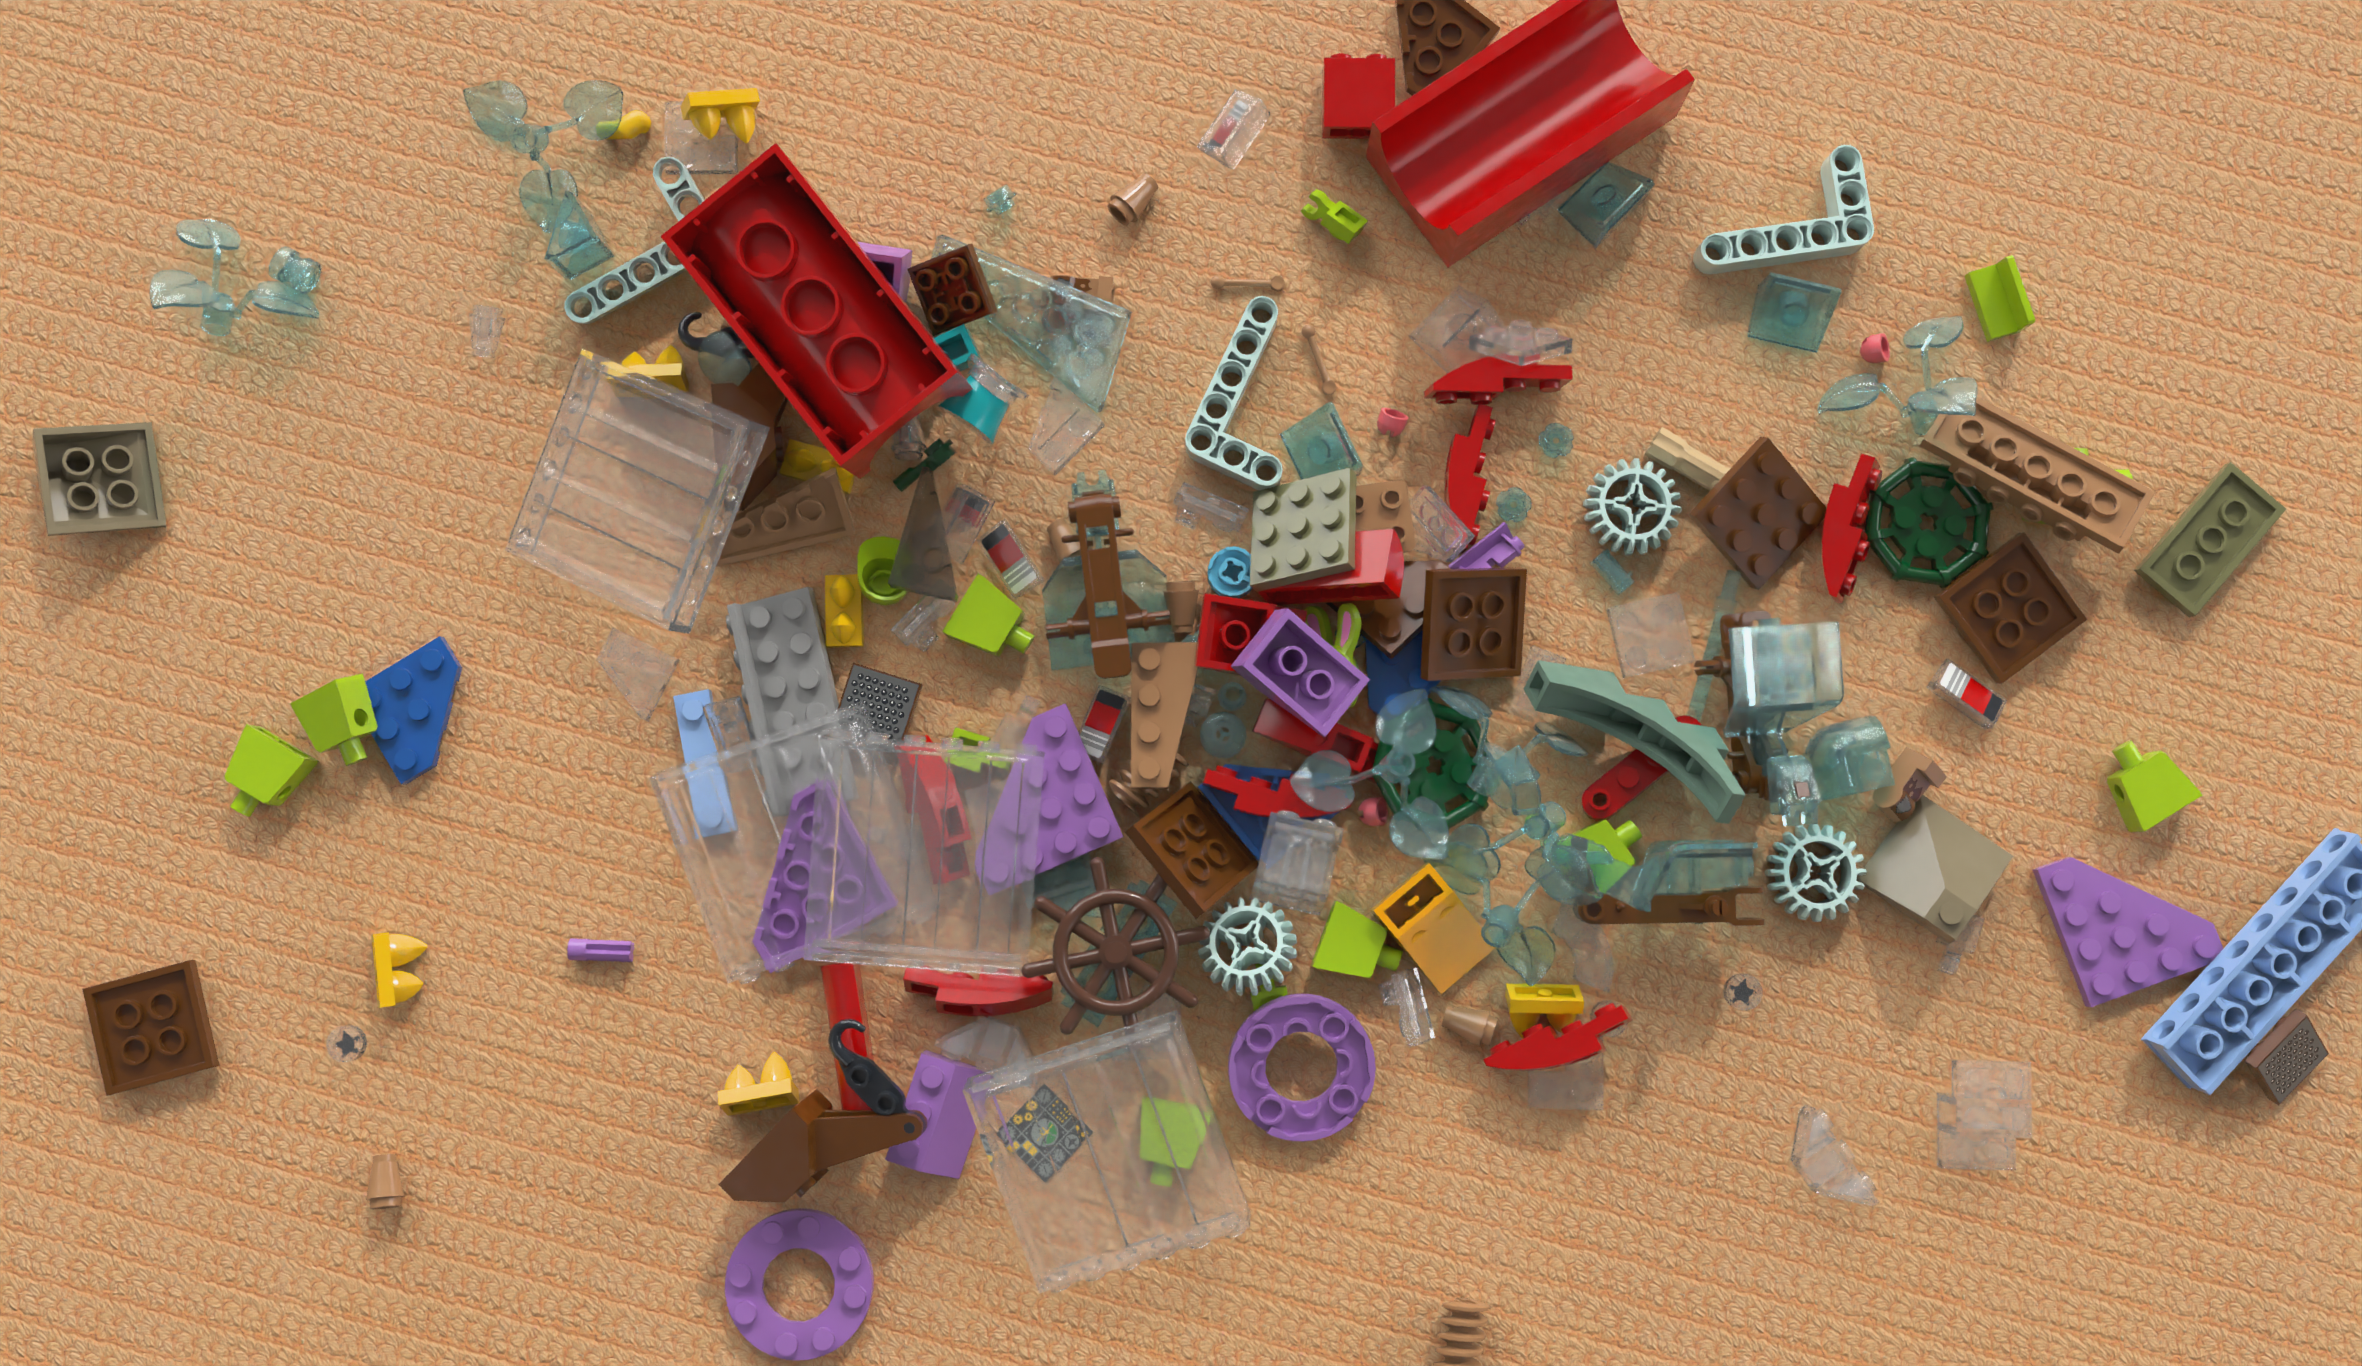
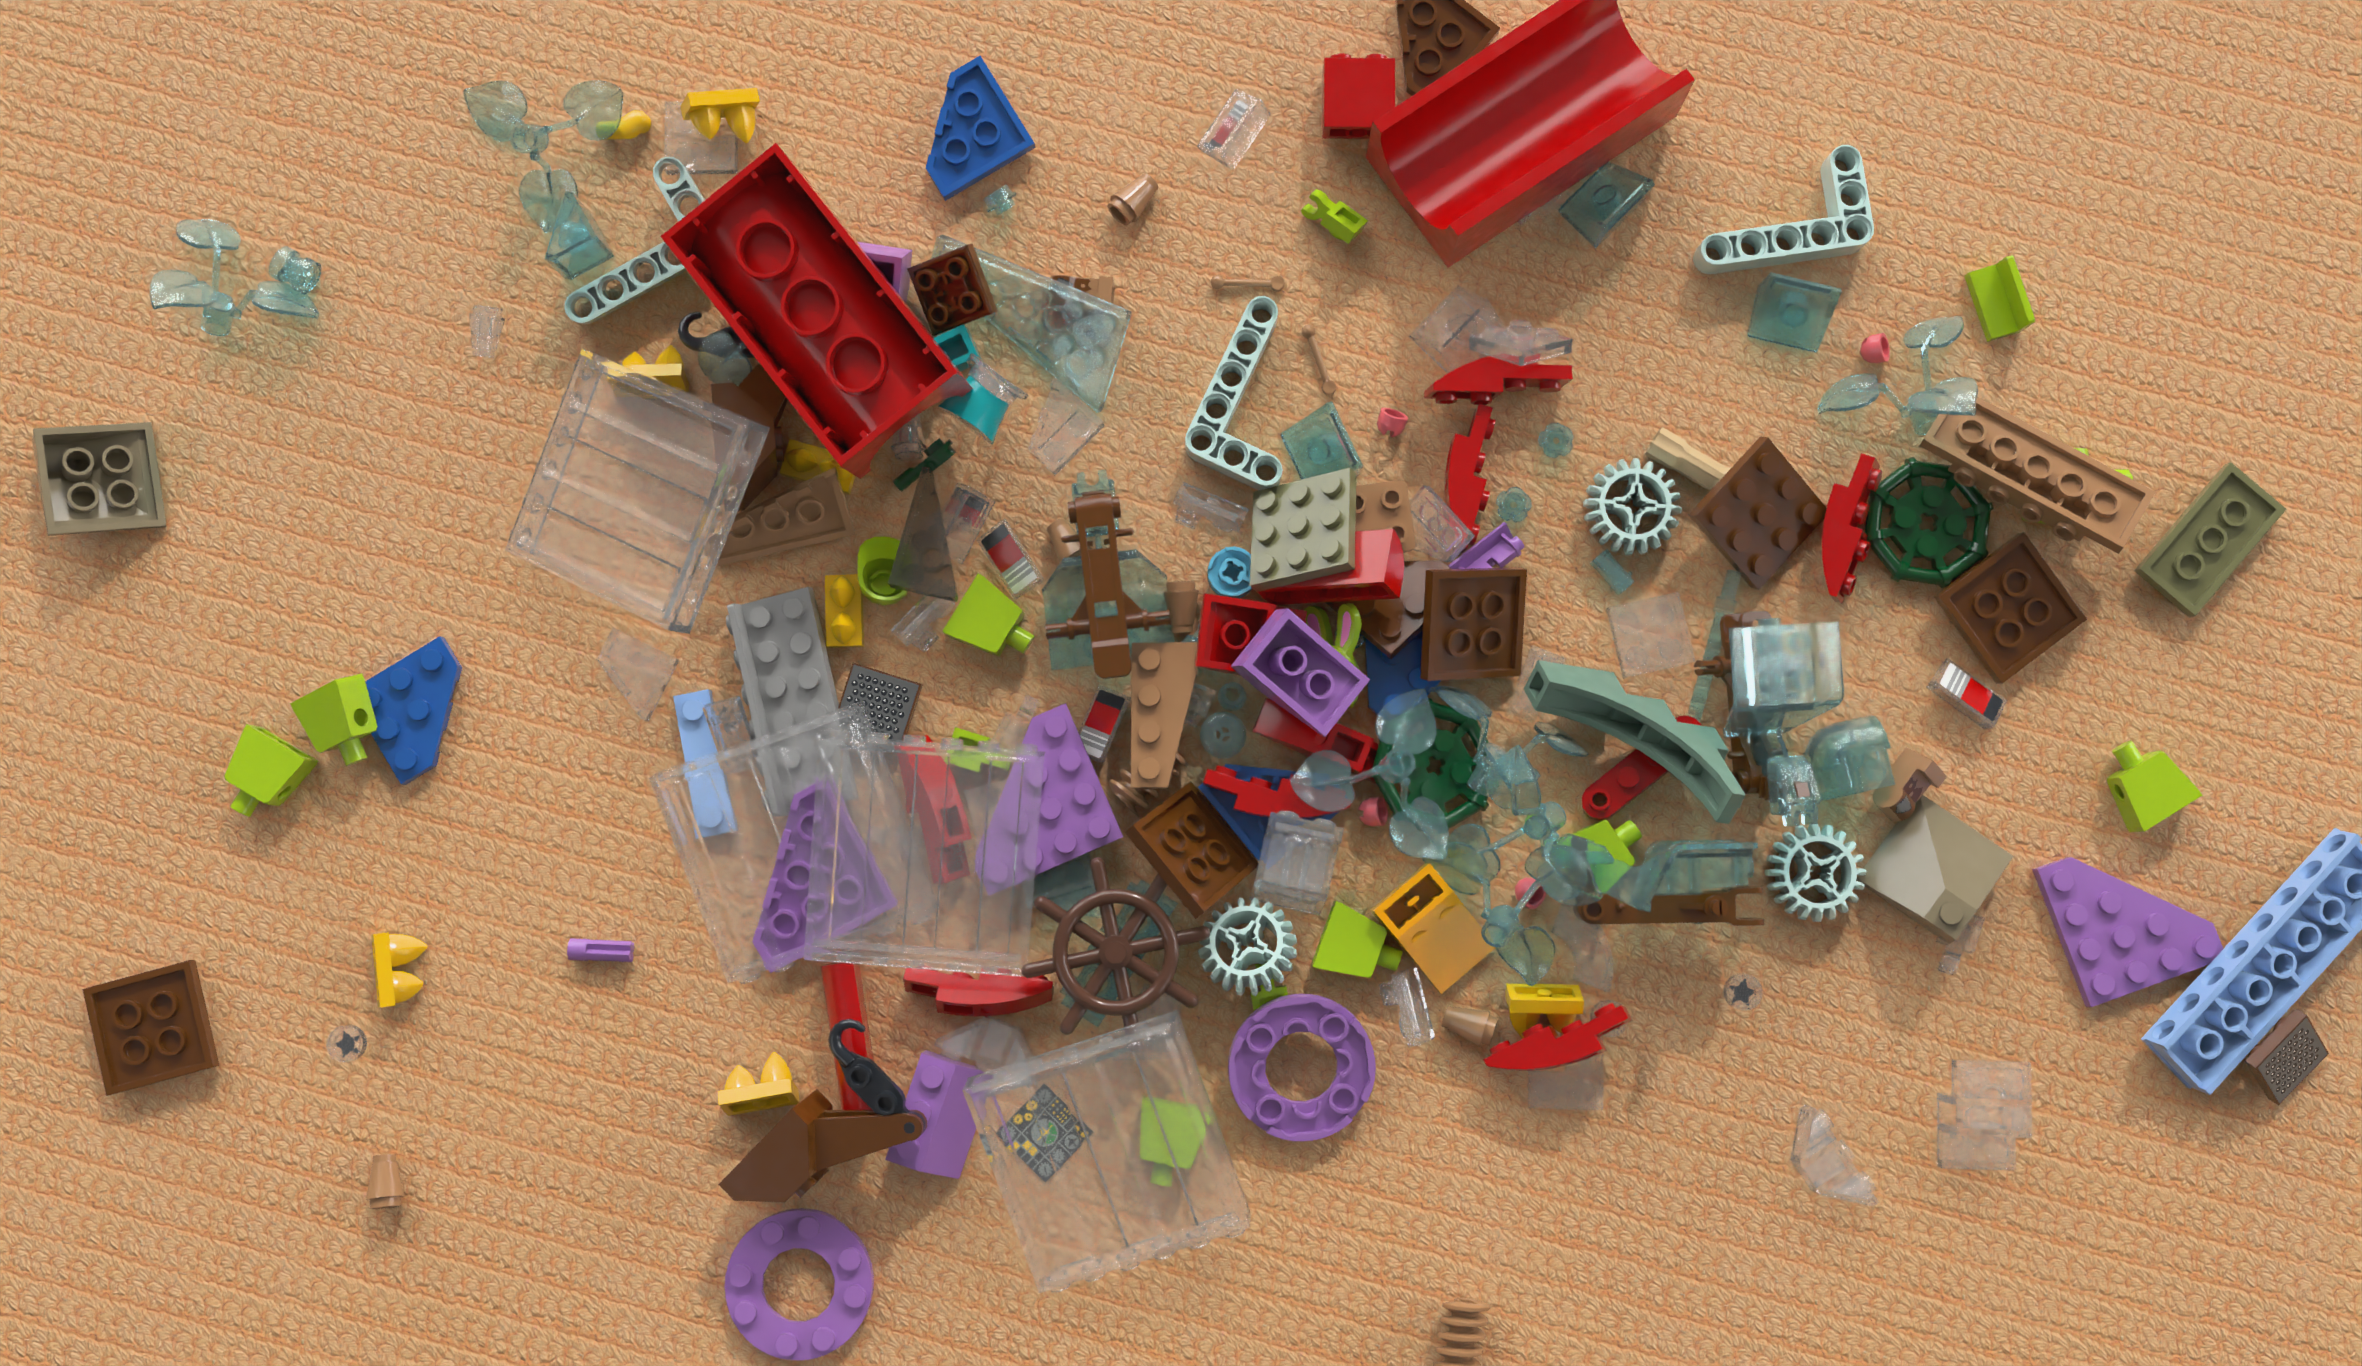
(974, 131): none -> blue plate
(1536, 899): none -> coral hinge

